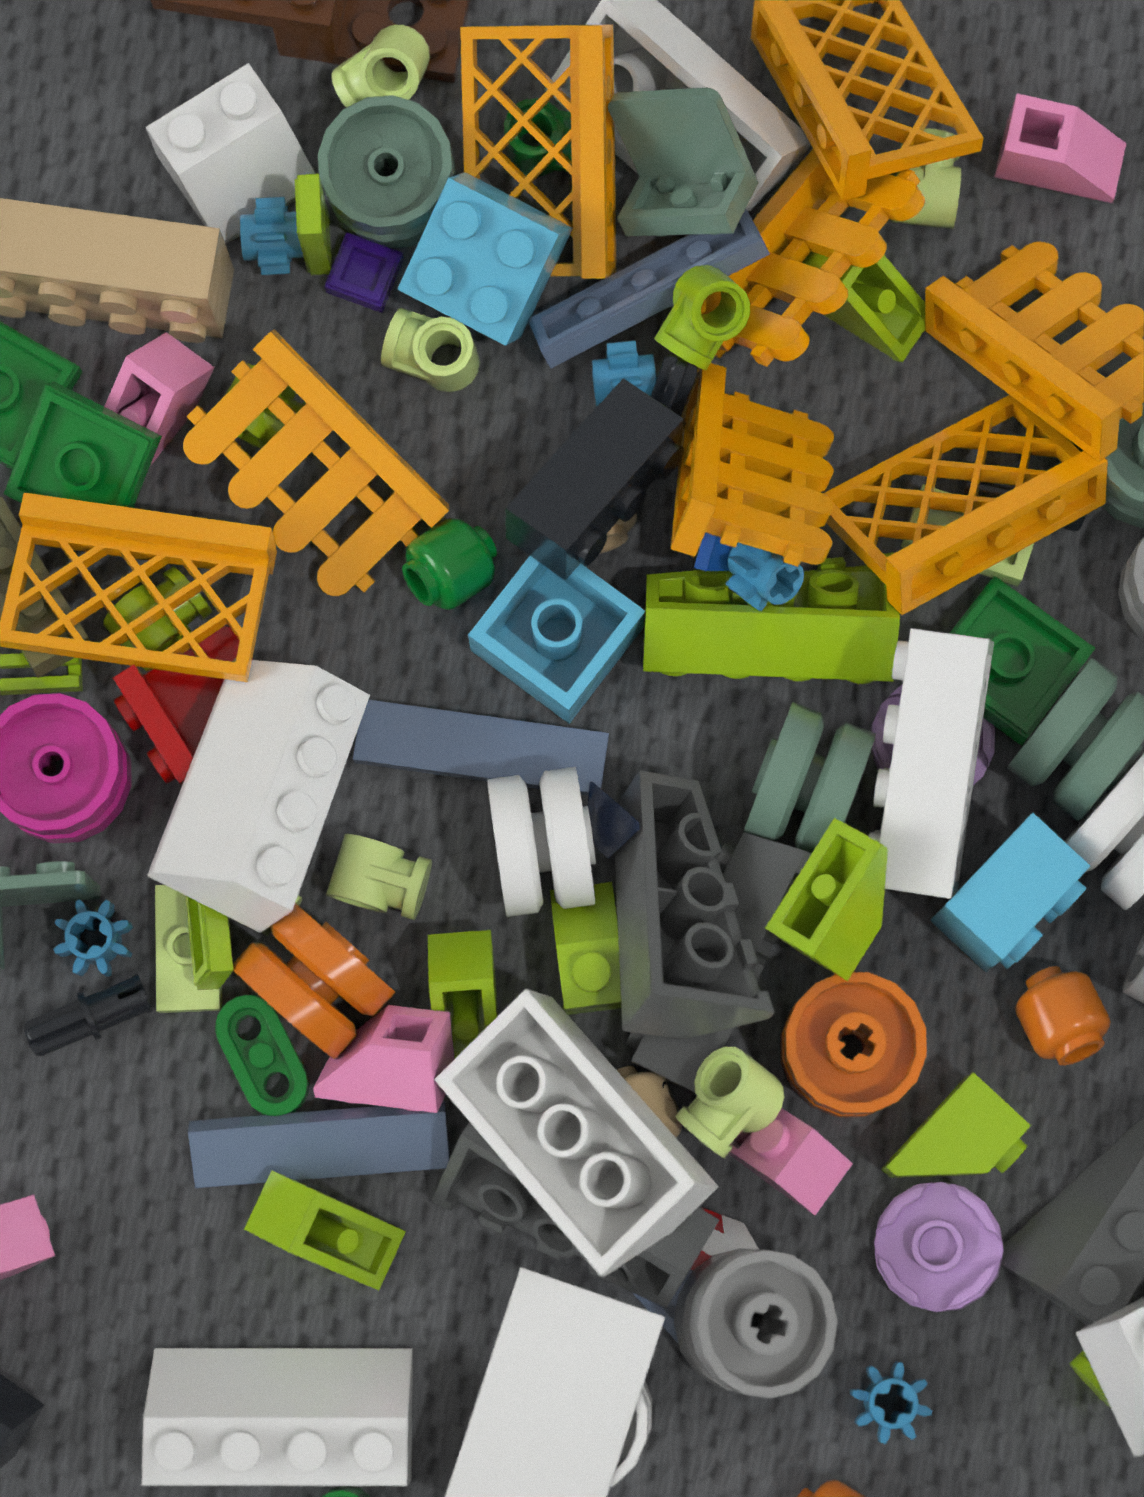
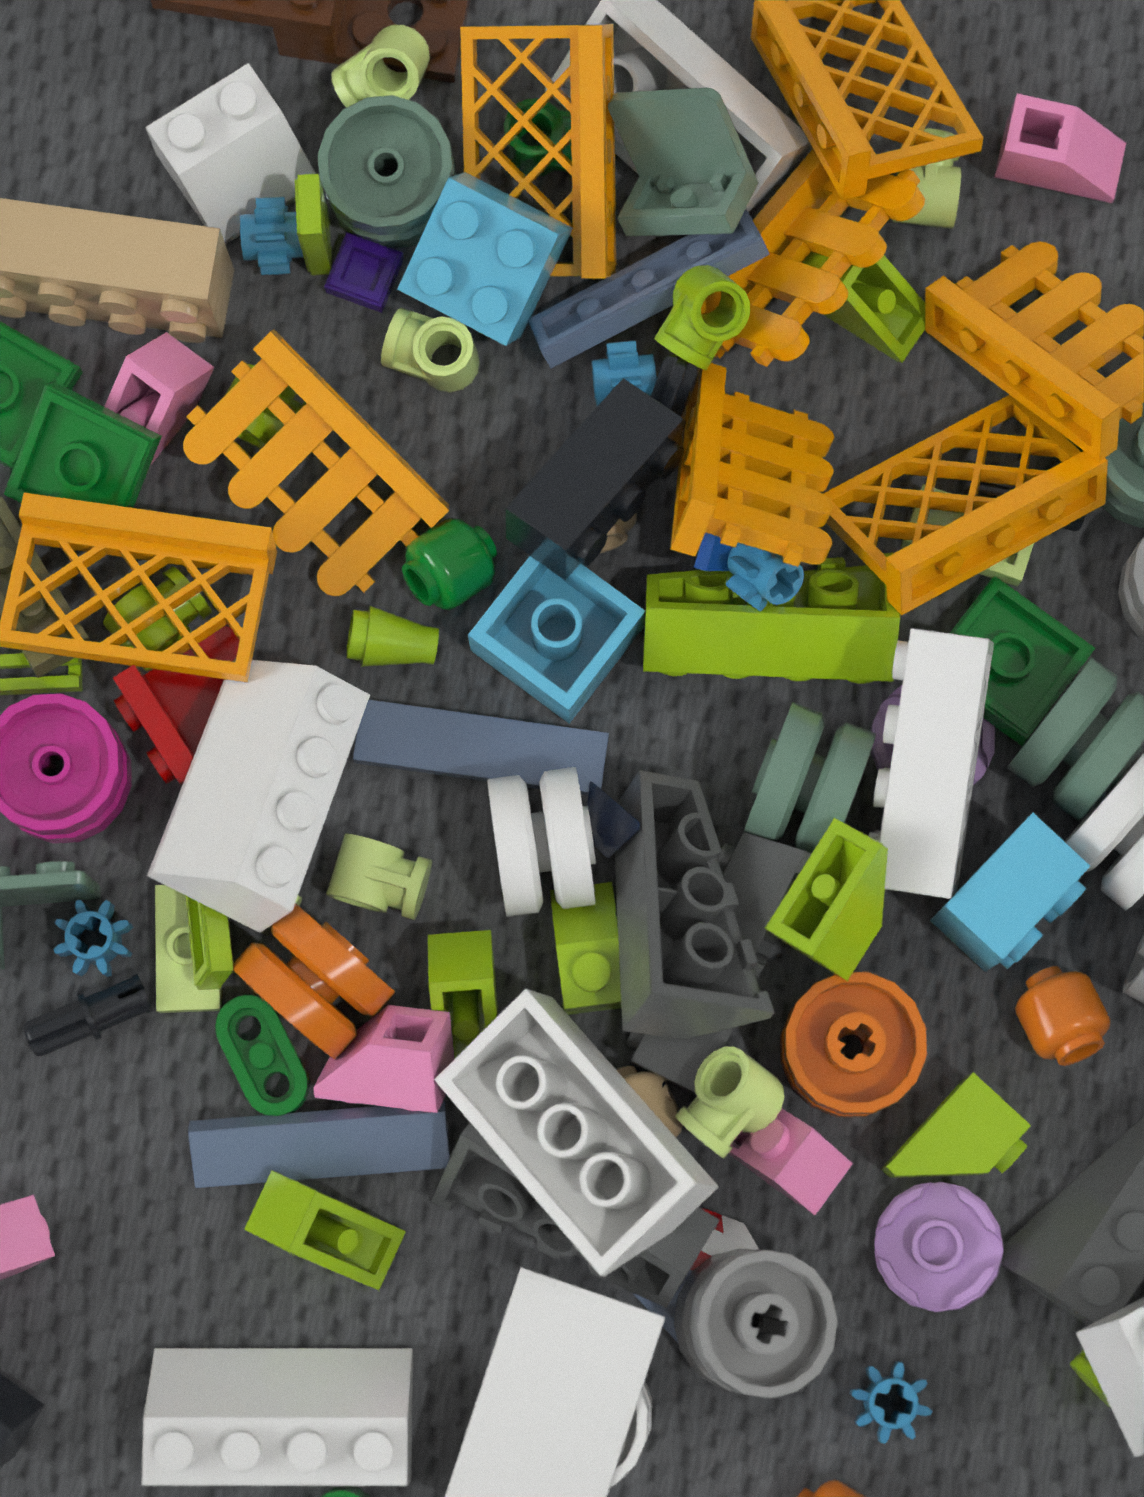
(388, 639): none -> lime cone

